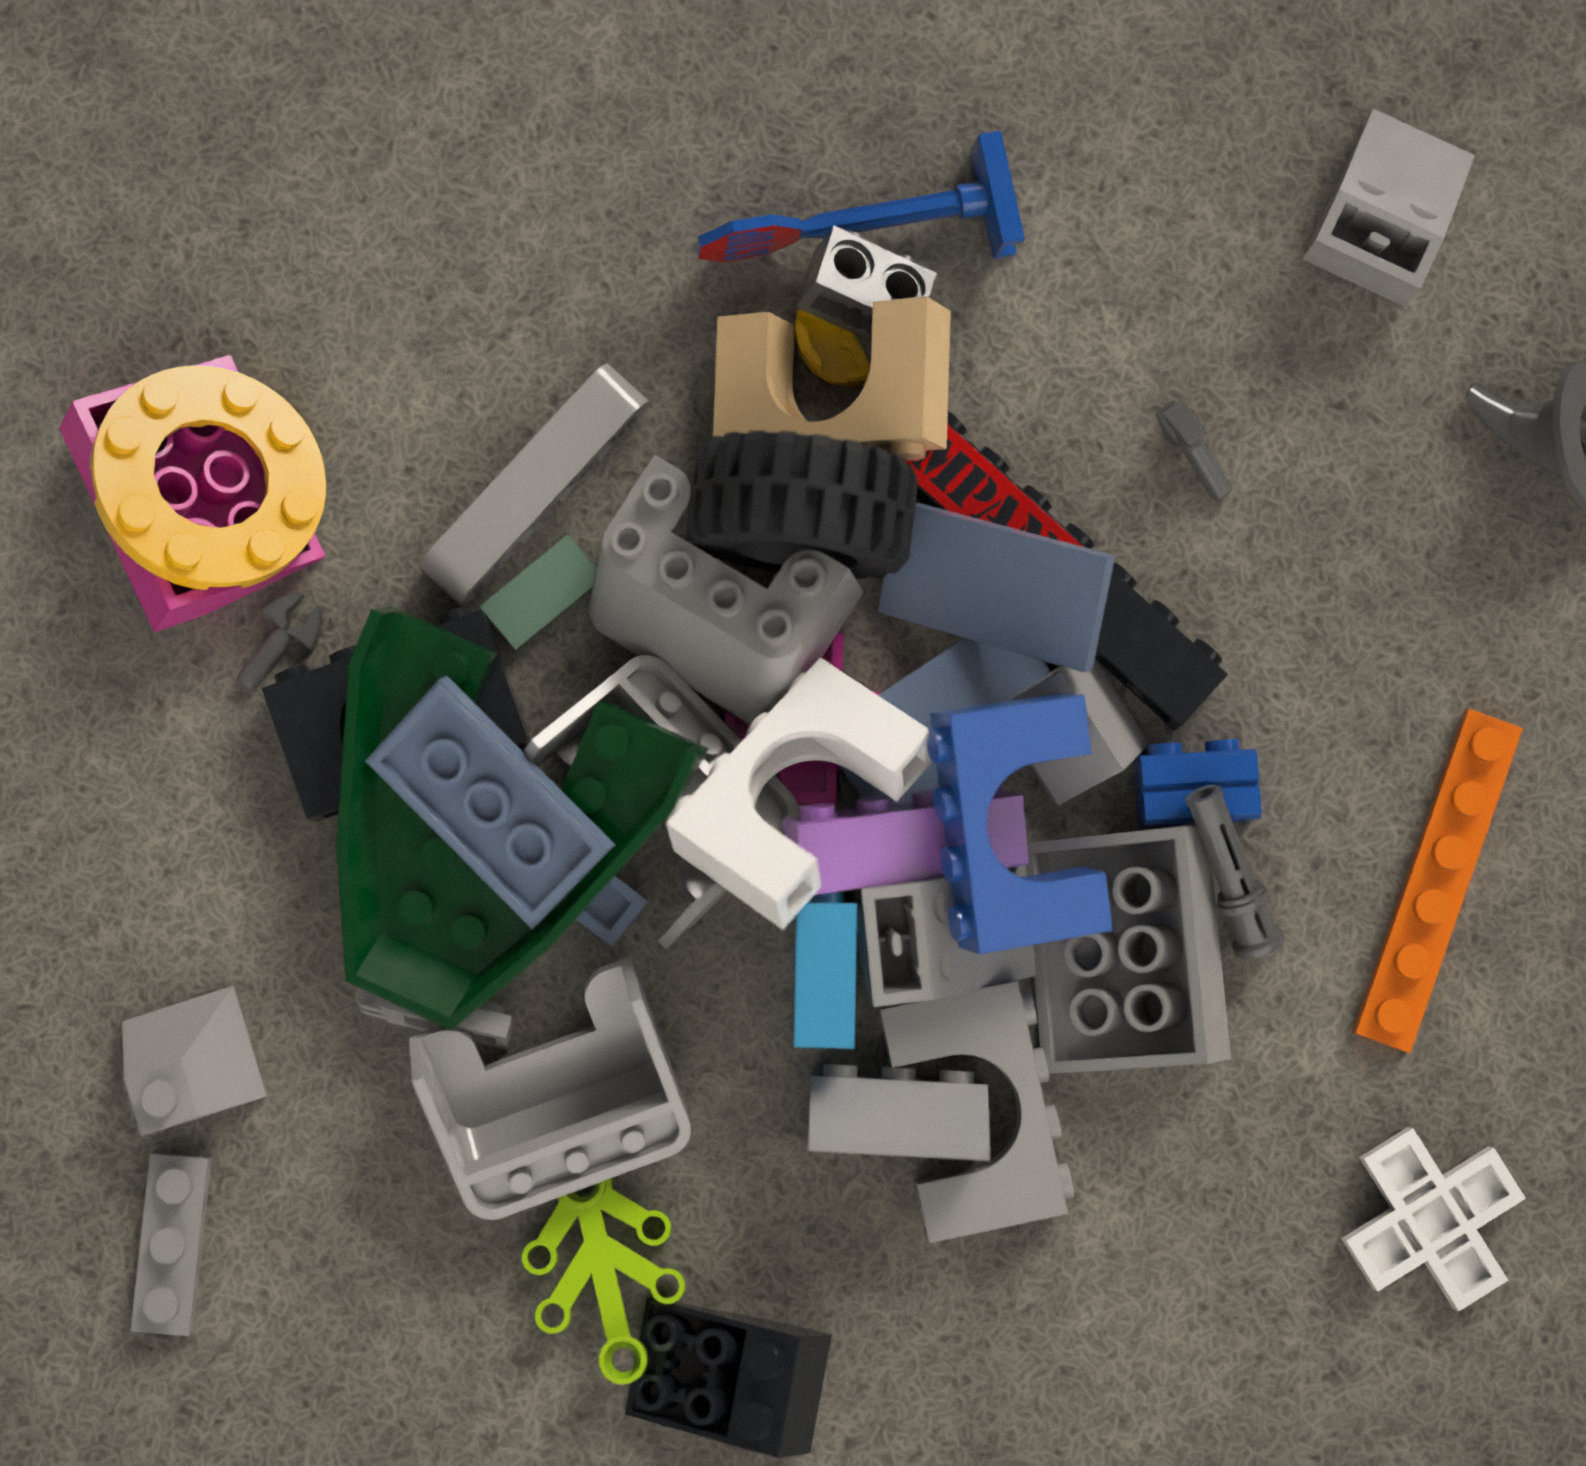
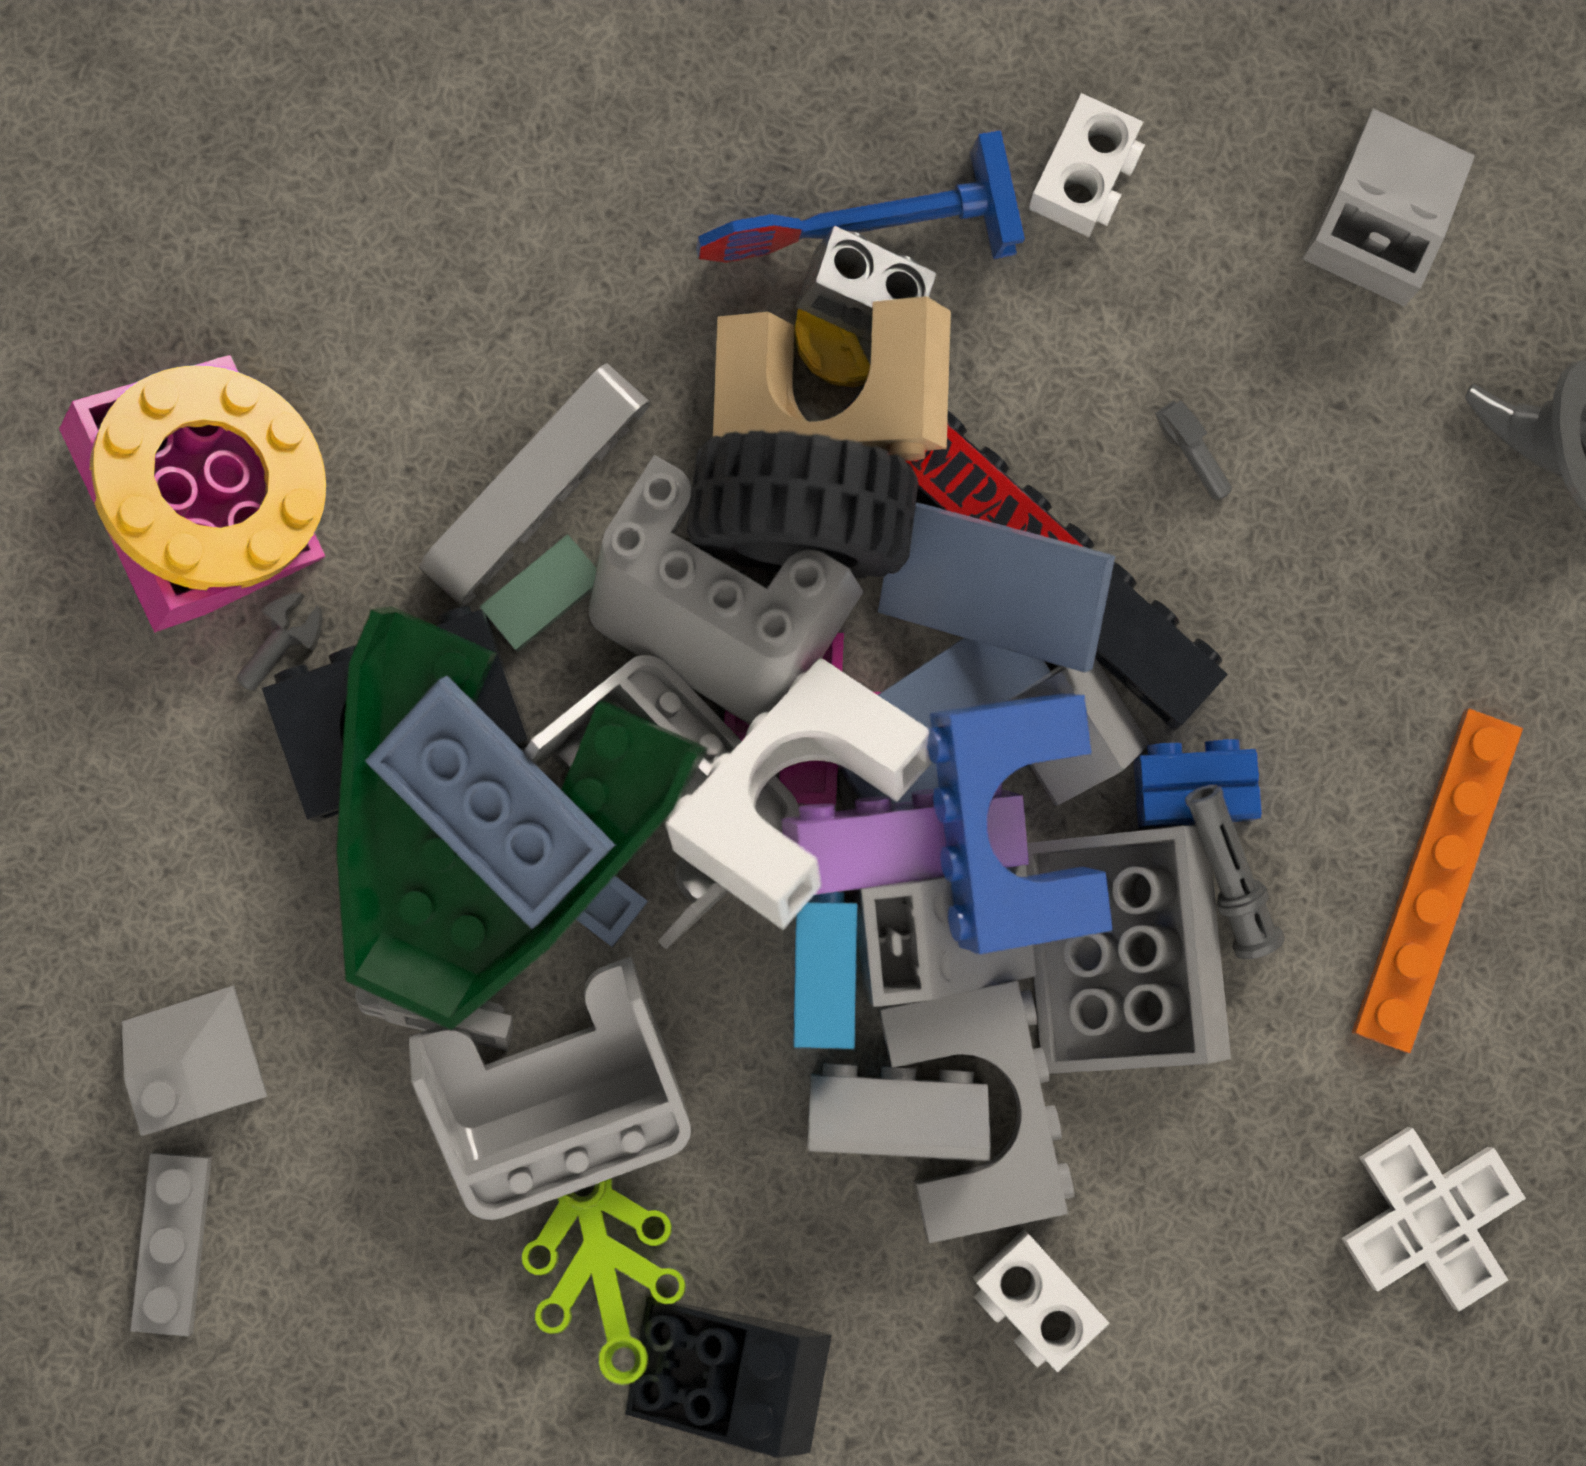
(1048, 1292): none -> white brick
(1079, 163): none -> white brick

